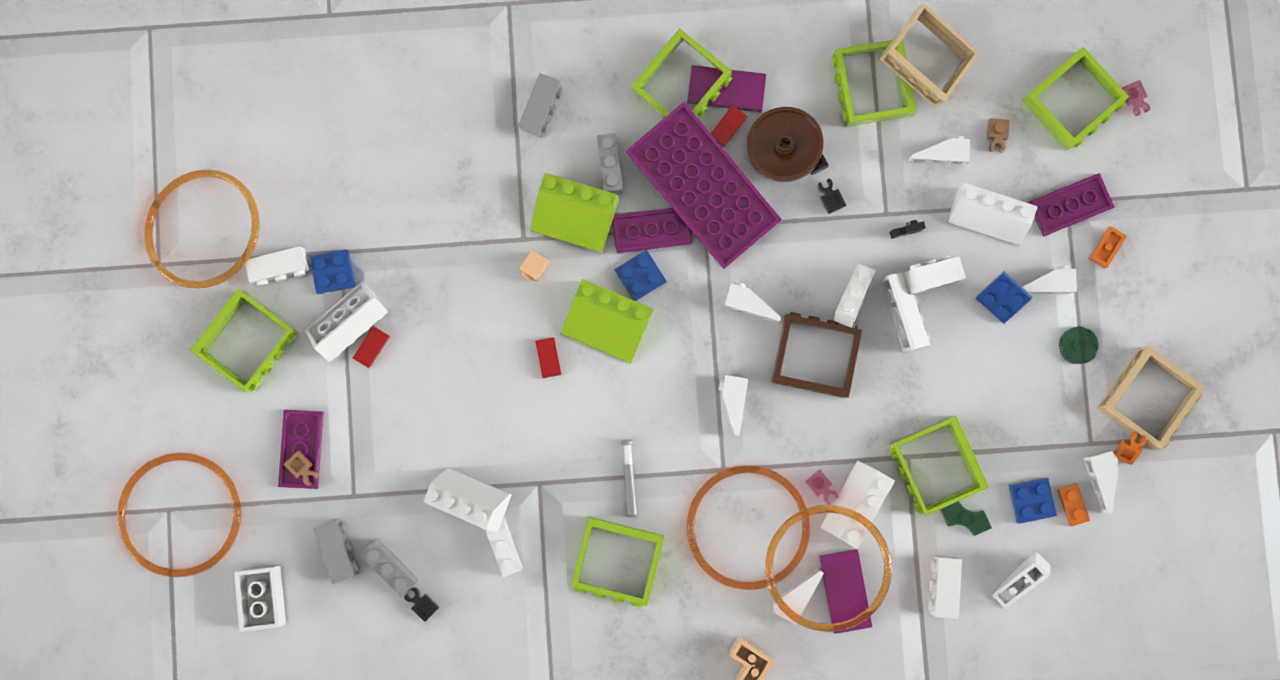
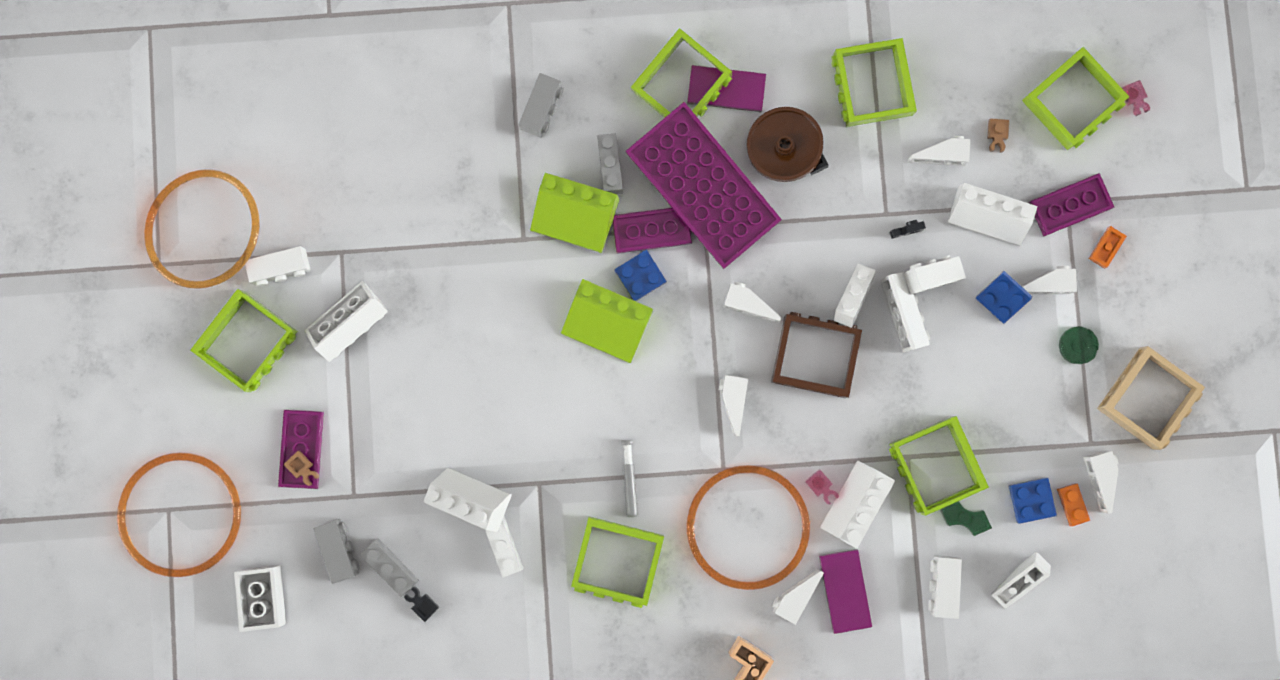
(332, 271): blue plate -> none
(371, 347): red tile -> none
(533, 266): light nougat brick -> none
(548, 357): red tile -> none
(728, 125): red tile -> none
(821, 626): clear orange piece -> none
(831, 199): black plate -> none
(911, 74): tan window -> none
(1130, 450): orange plate -> none

